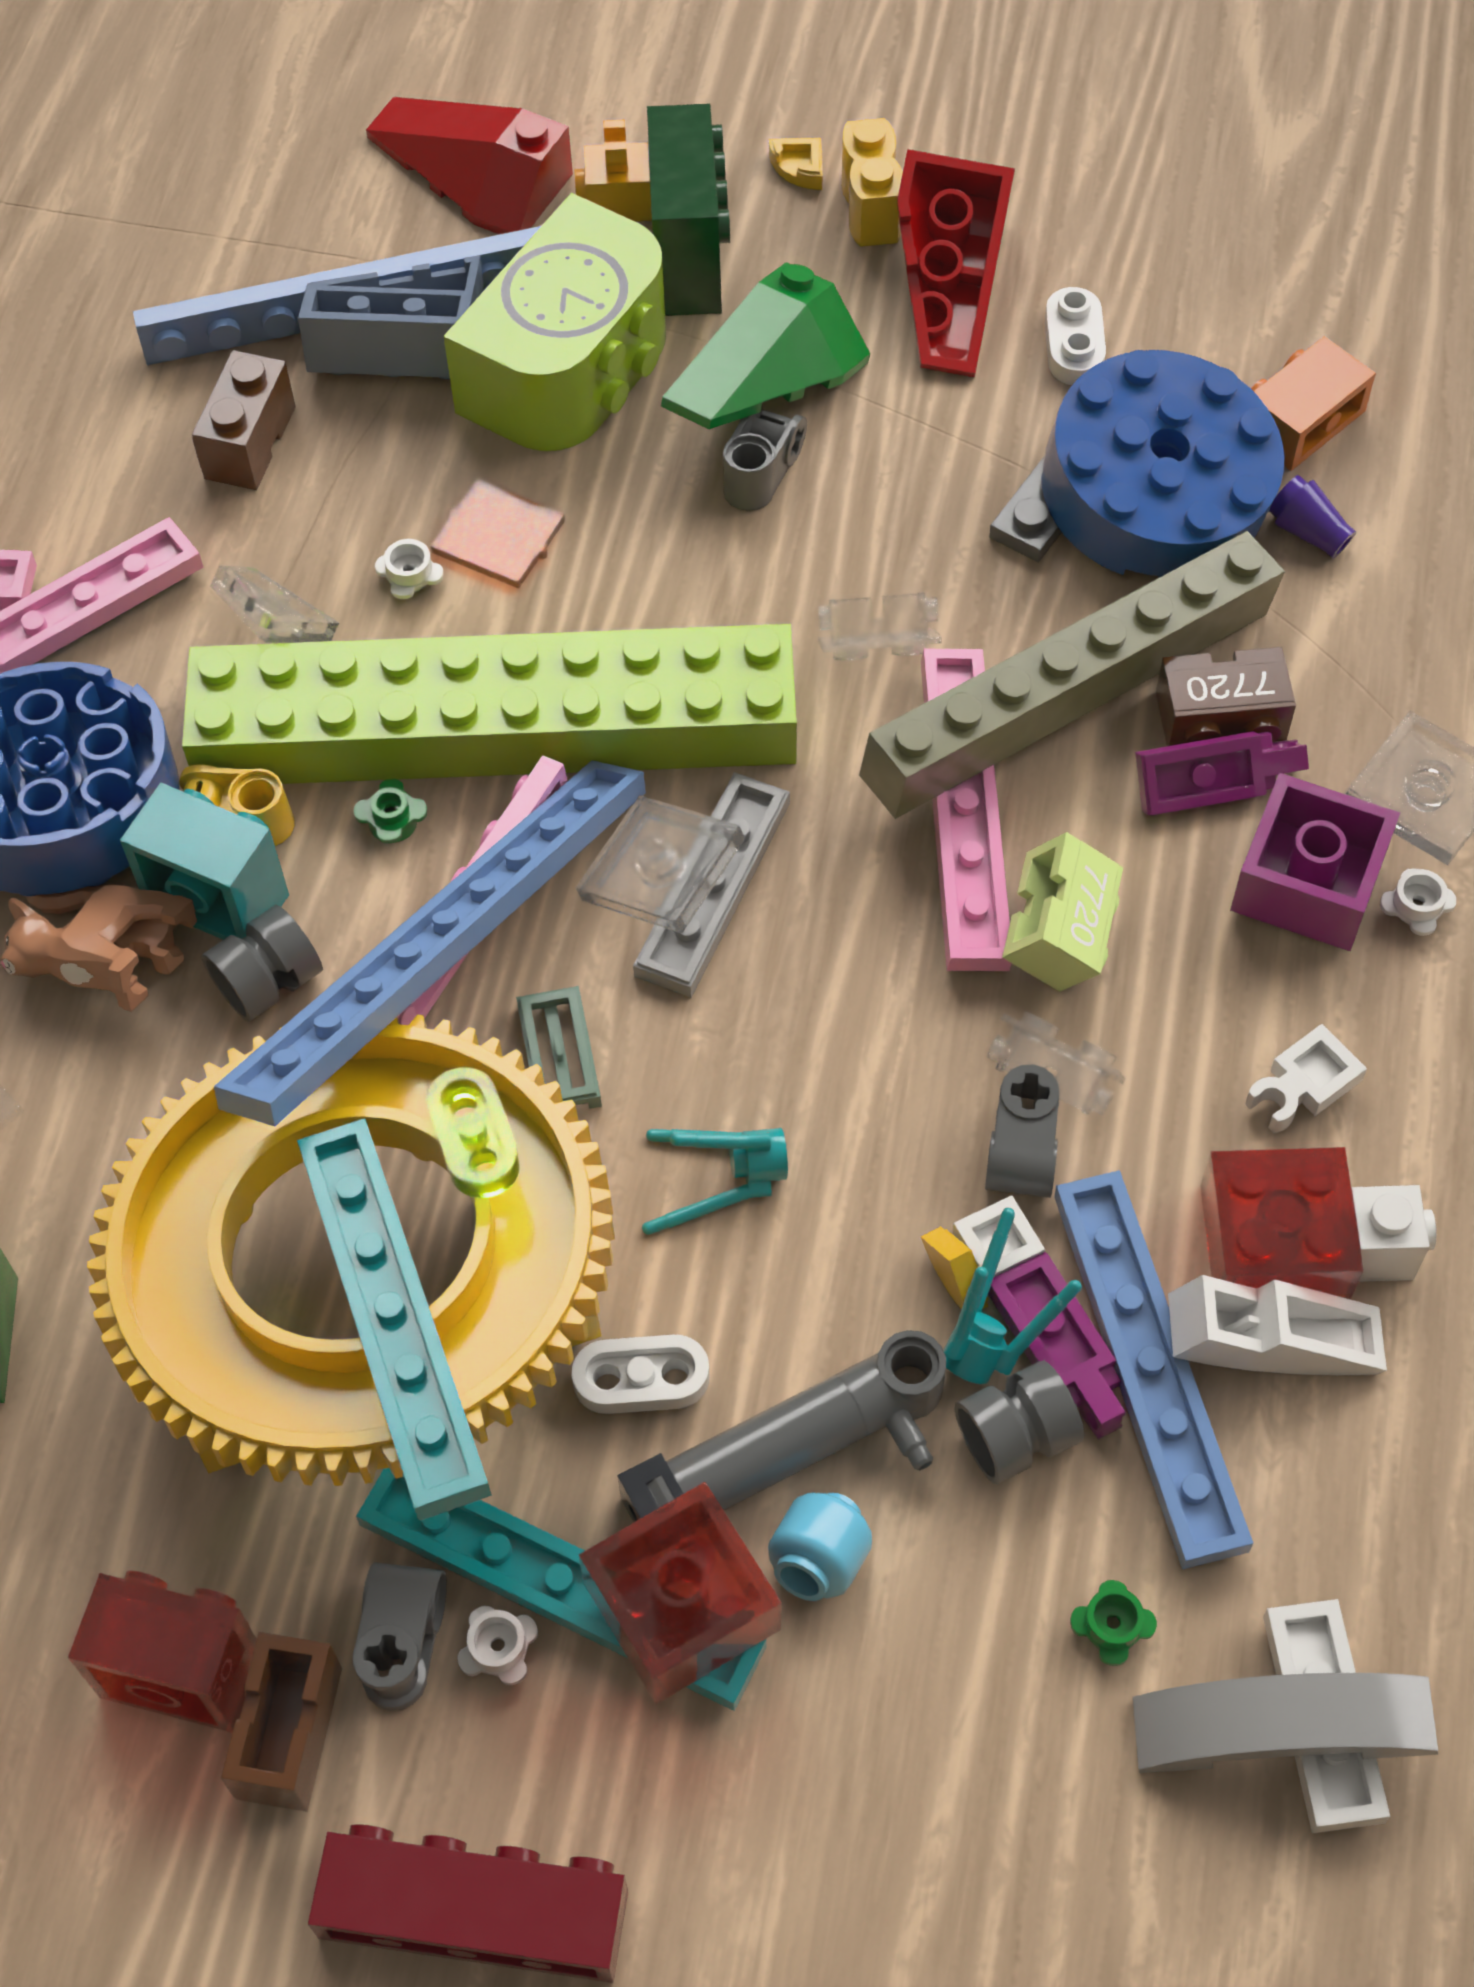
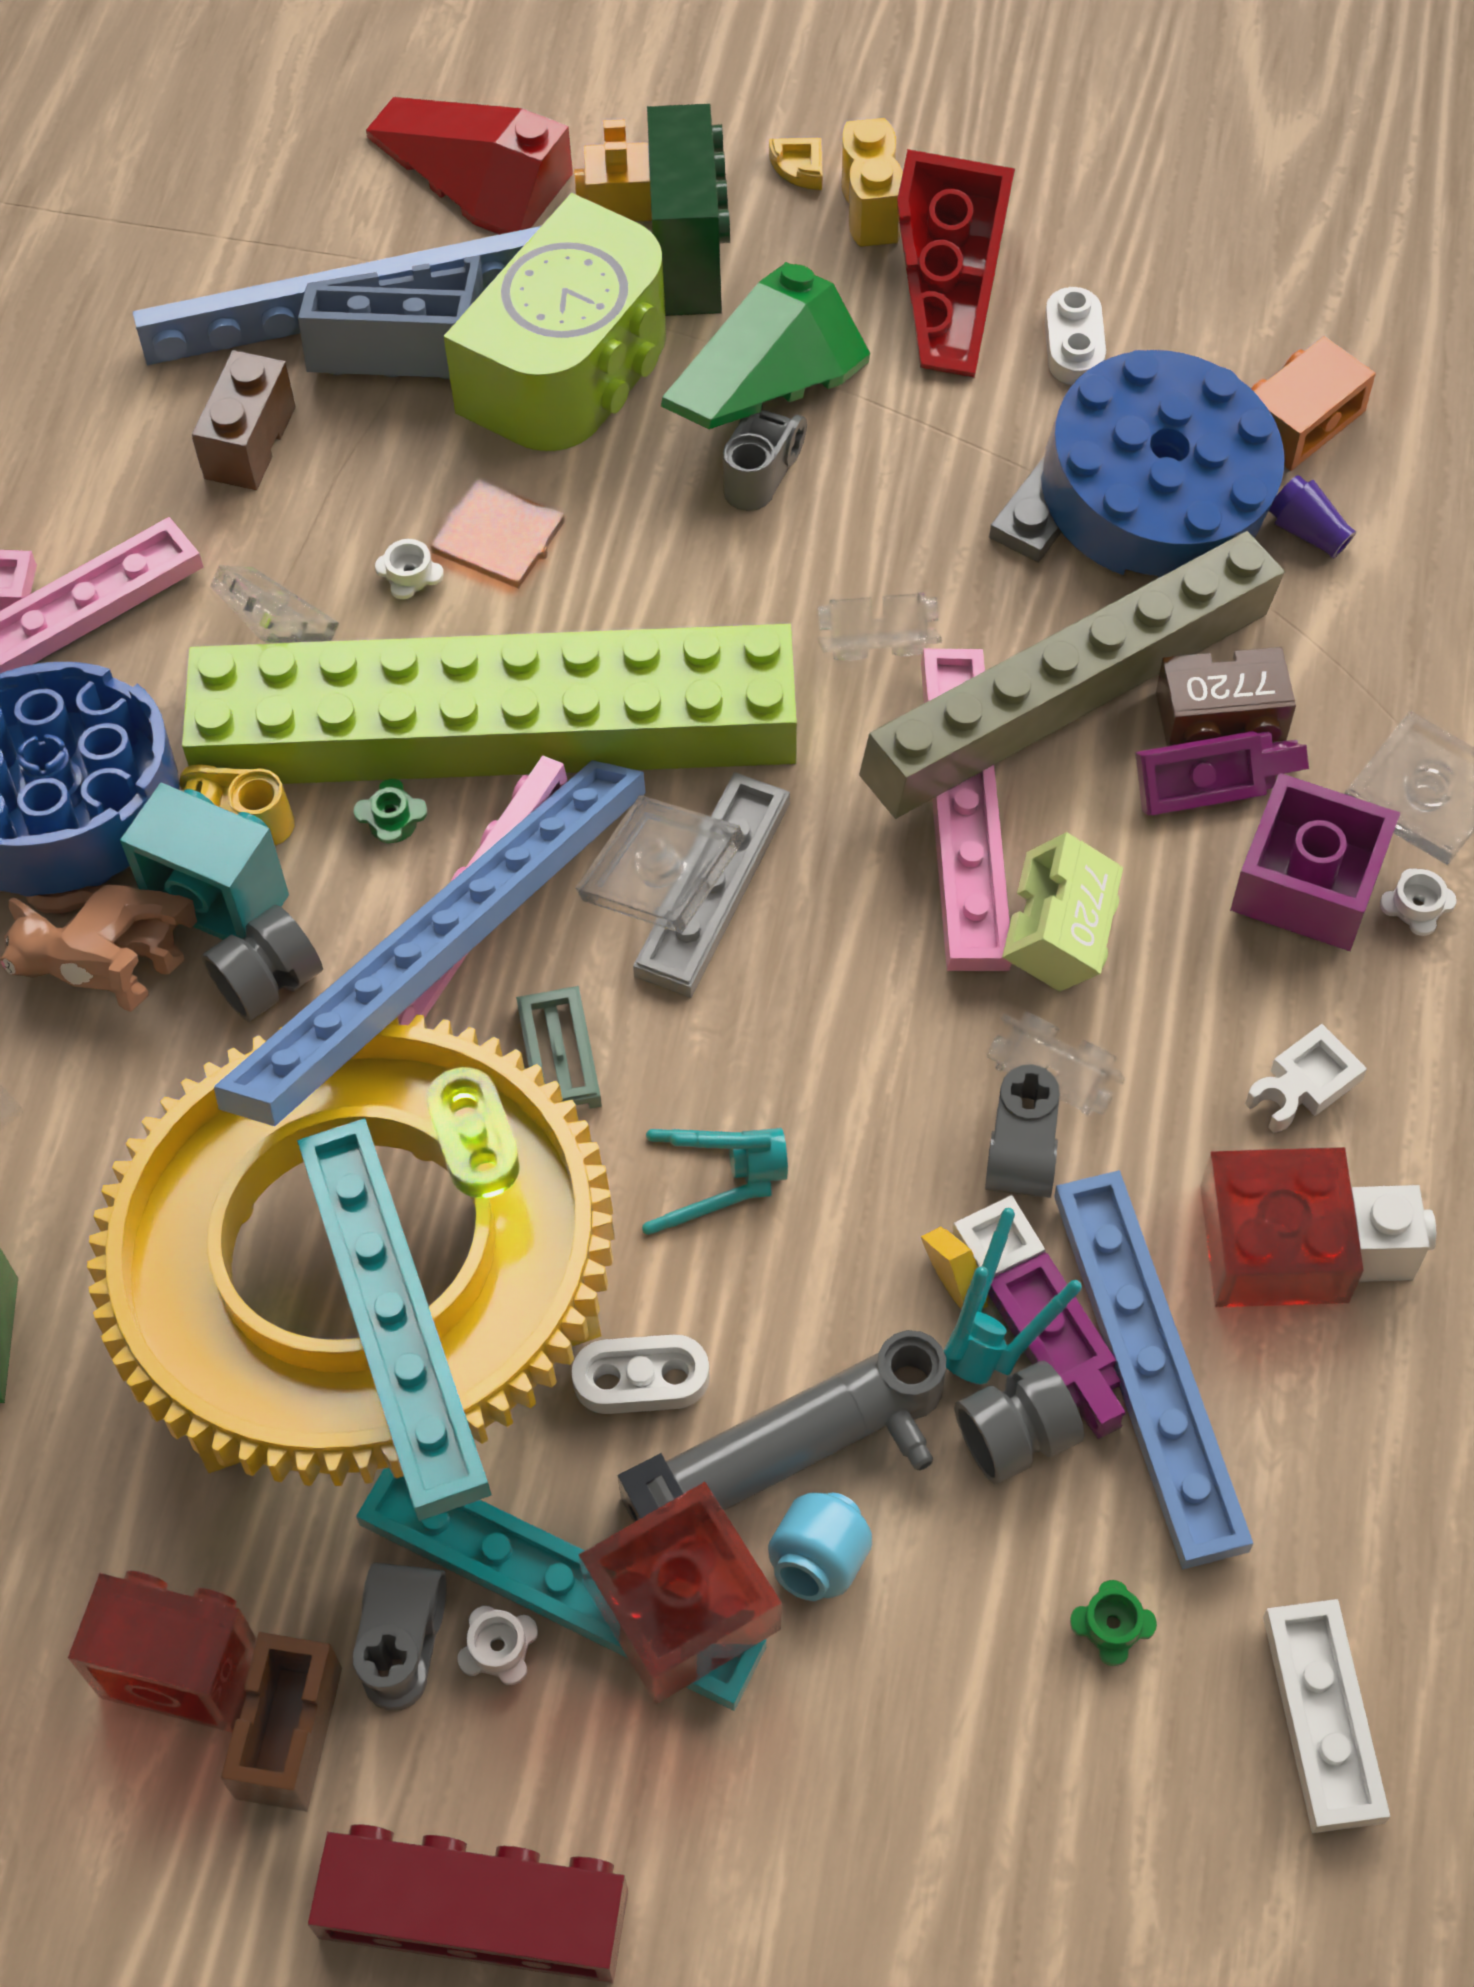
(1275, 1329): white slope -> none
(1284, 1718): light grey slope -> none

